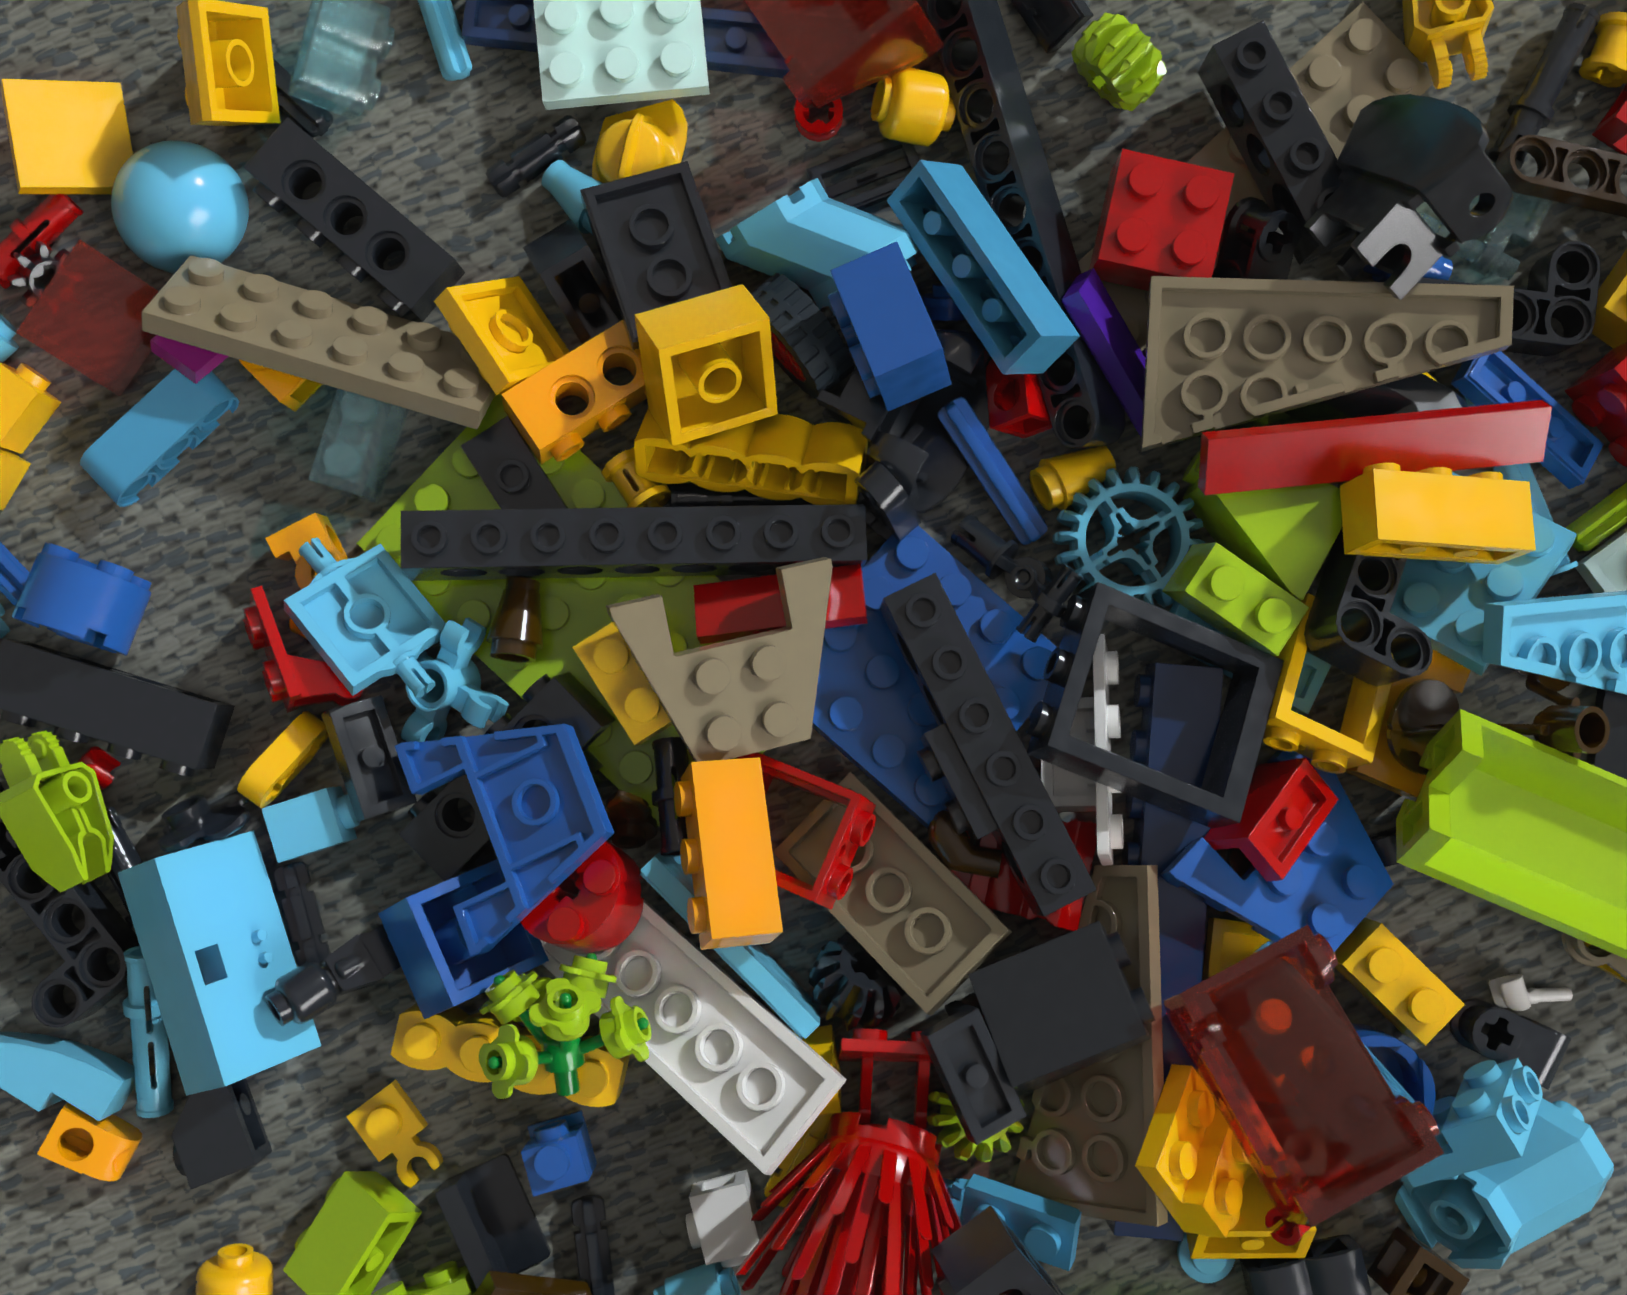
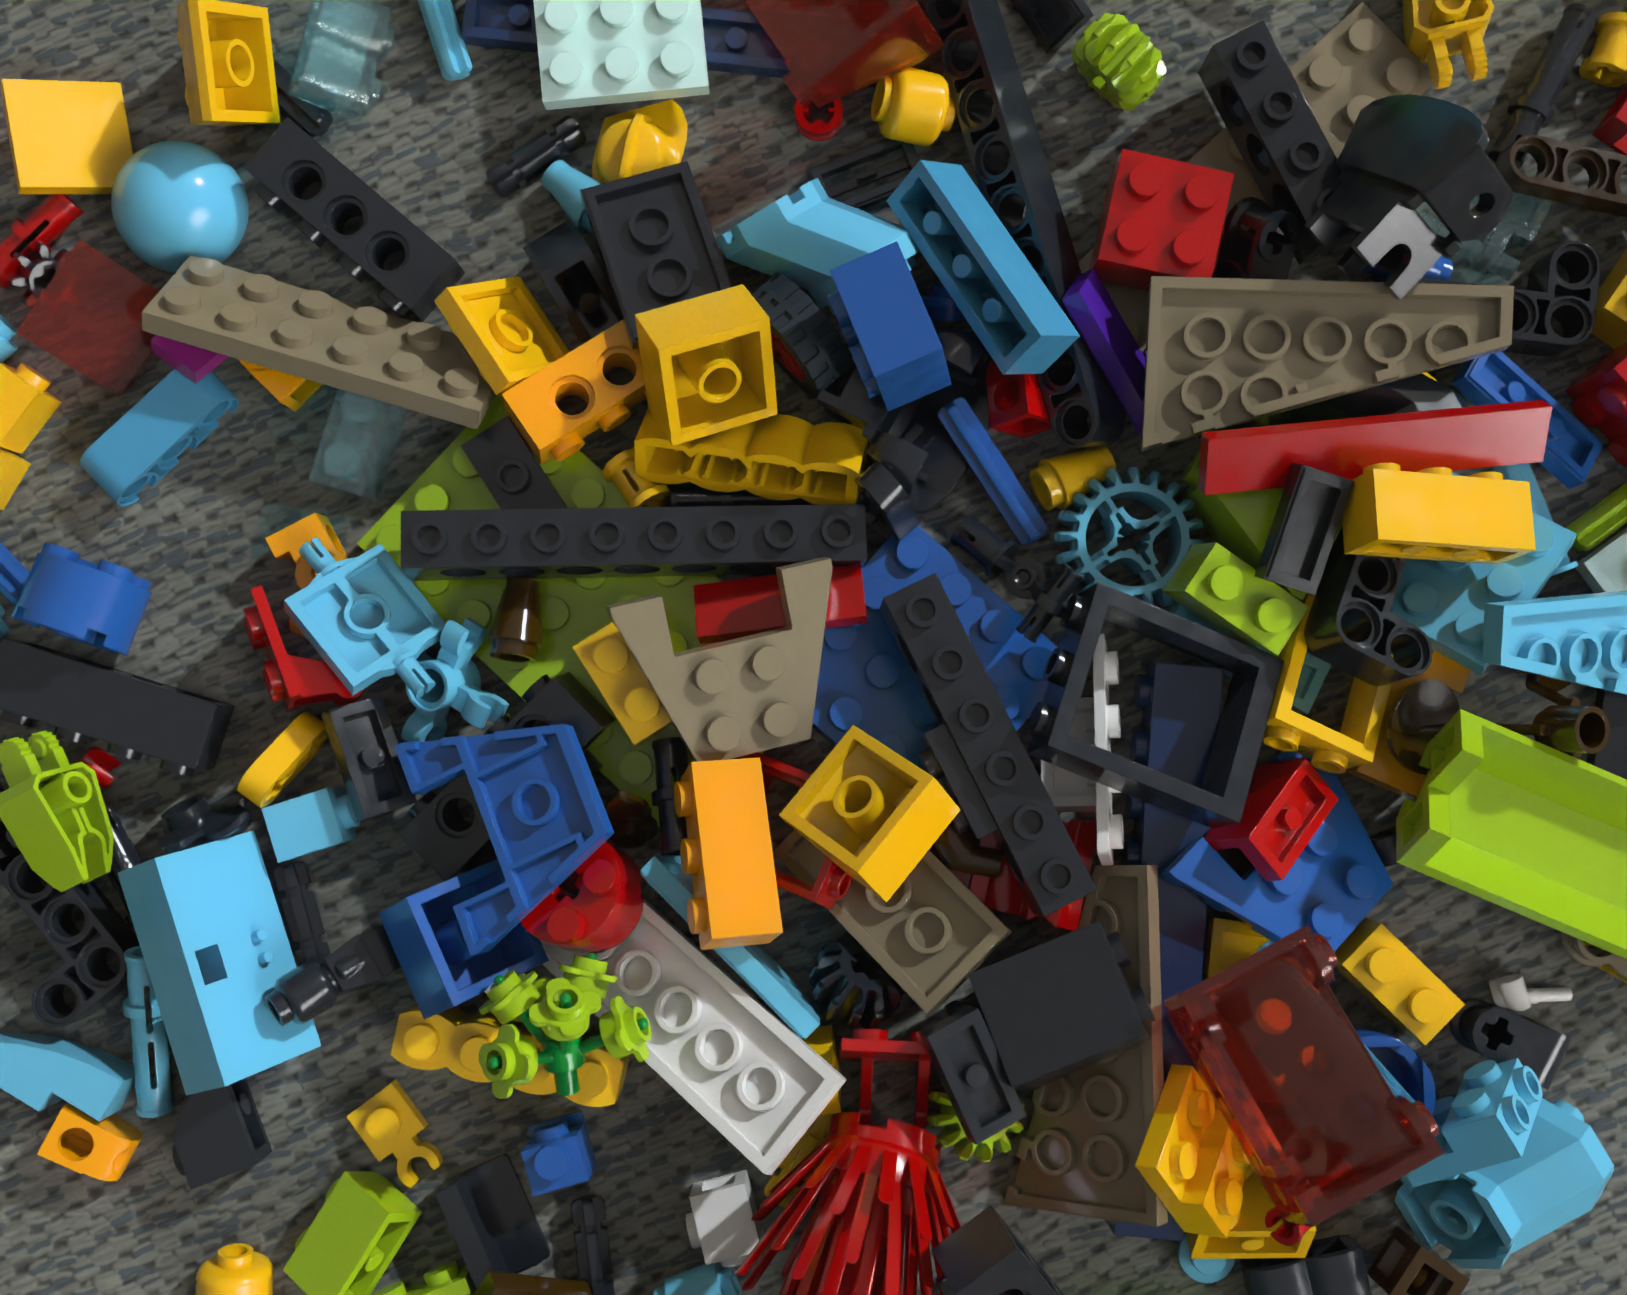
(871, 812): none -> yellow slope
(1041, 1224): dark azure hinge -> none
(1304, 528): none -> black tile

